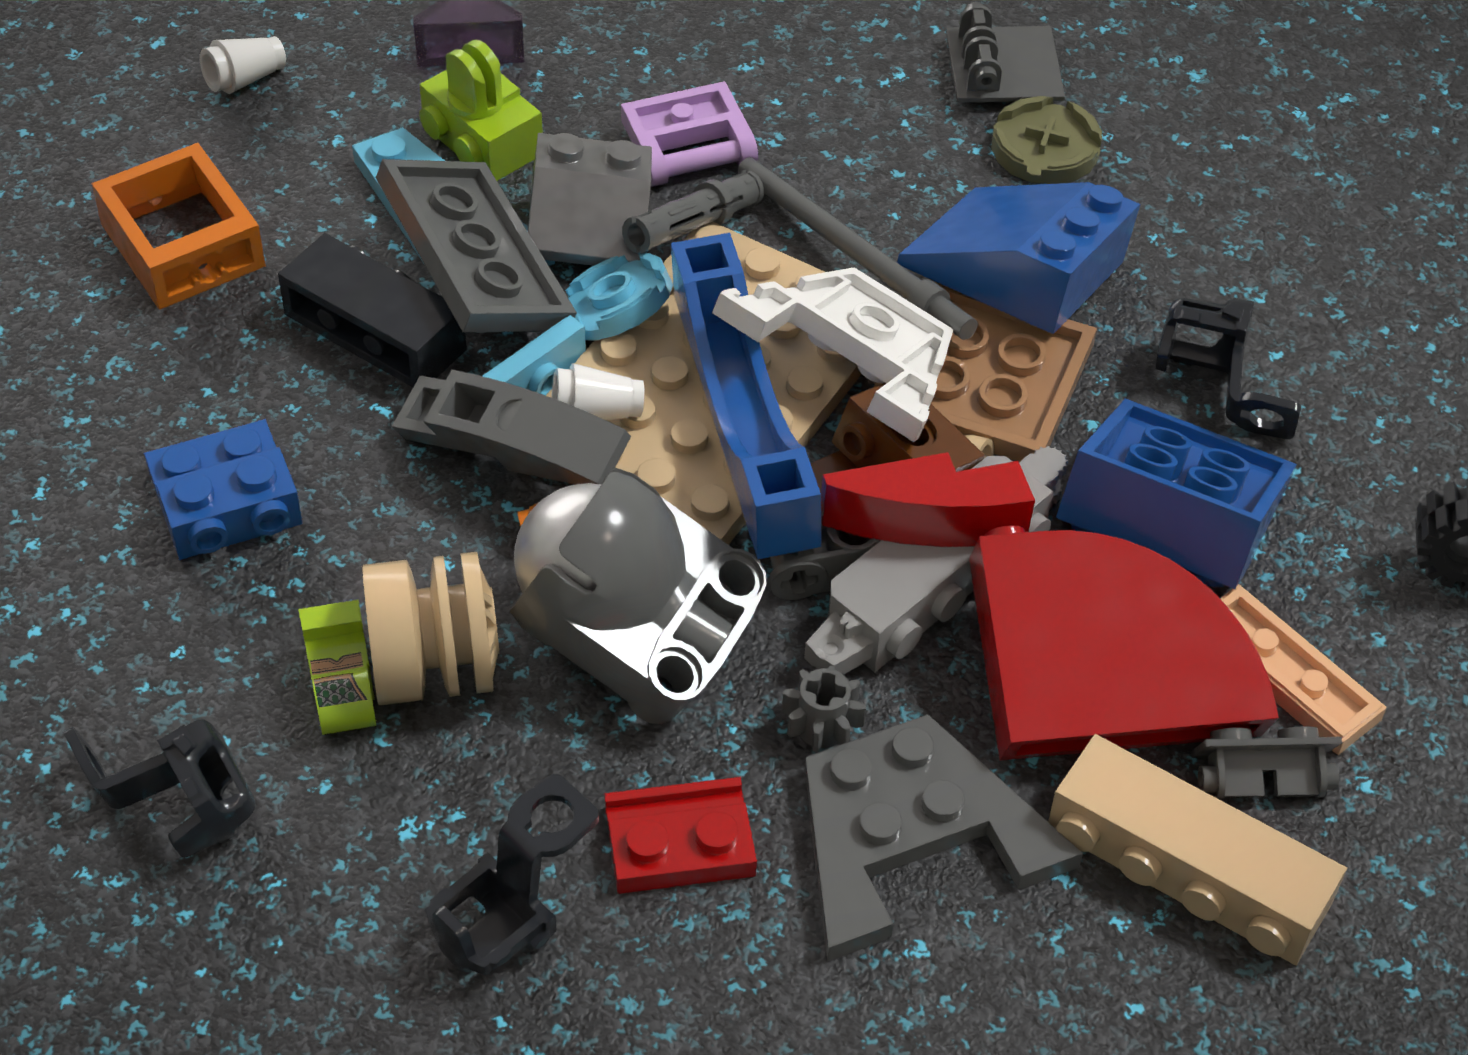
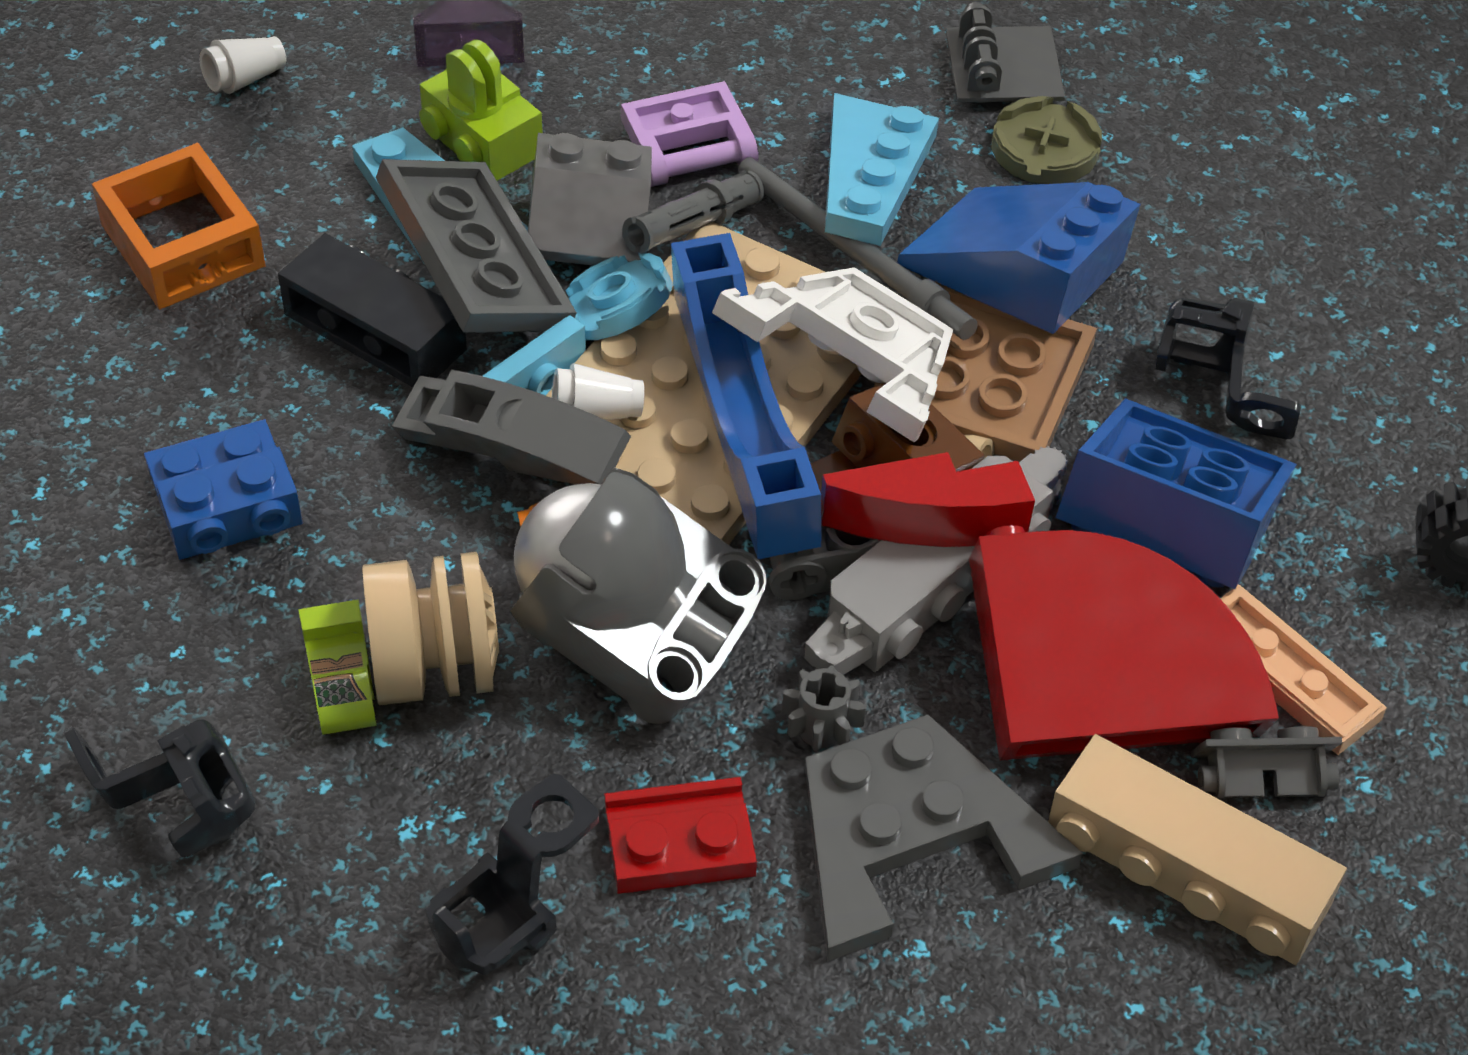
(872, 165): none -> medium azure wing

